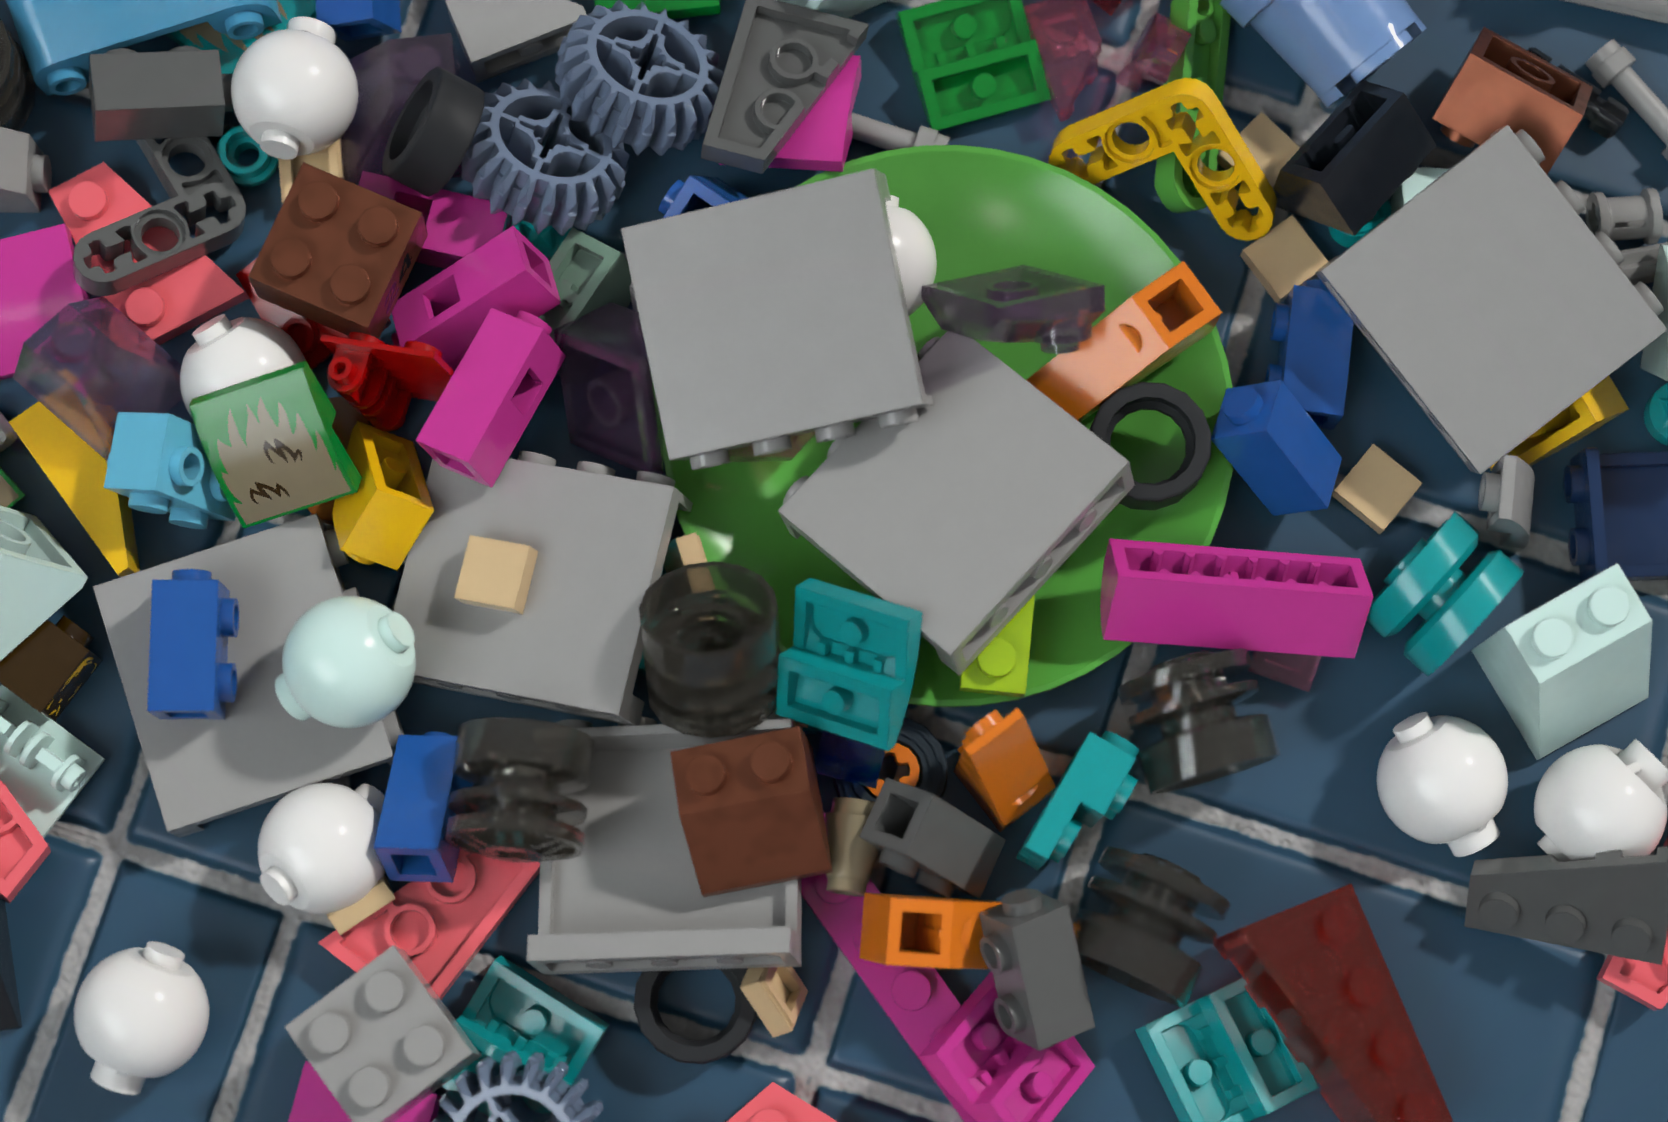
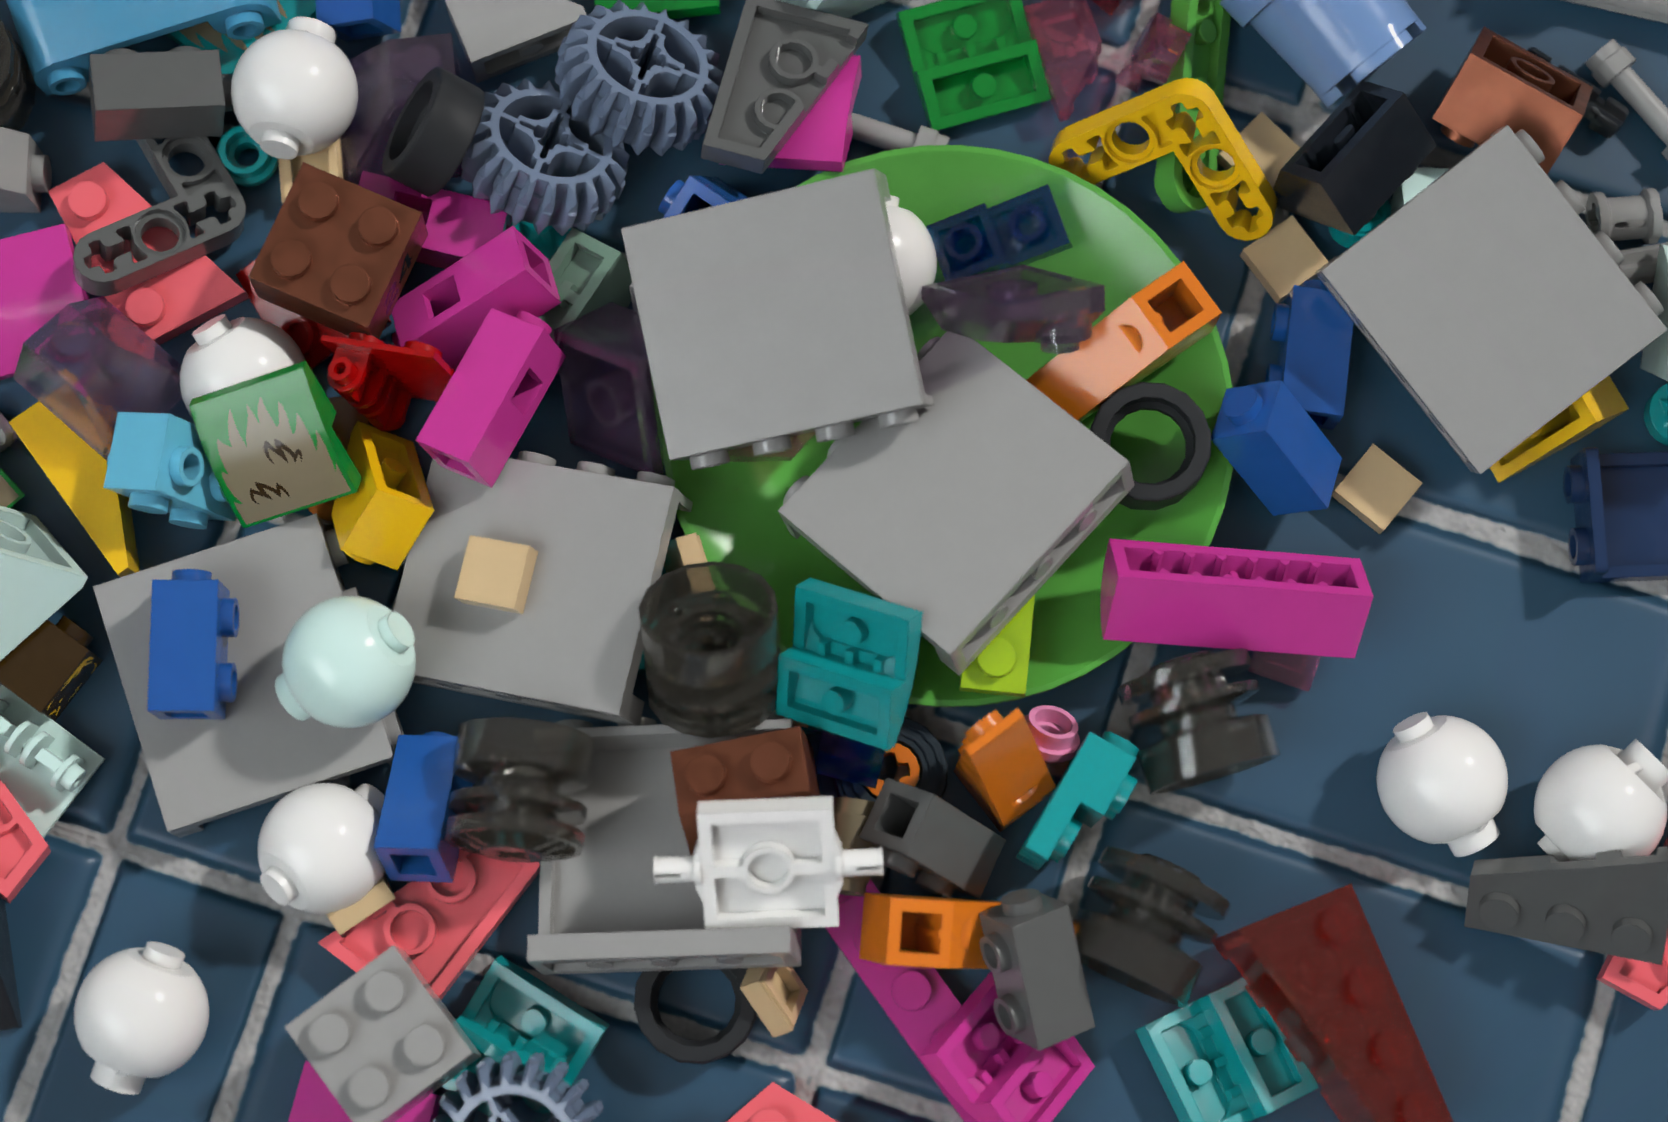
(768, 863): none -> white plate
(1001, 235): none -> clear blue slope
(1054, 733): none -> bright pink plate
(1441, 593): teal wheel -> none
(1509, 500): light grey slope -> none
(1572, 661): light aqua slope -> none

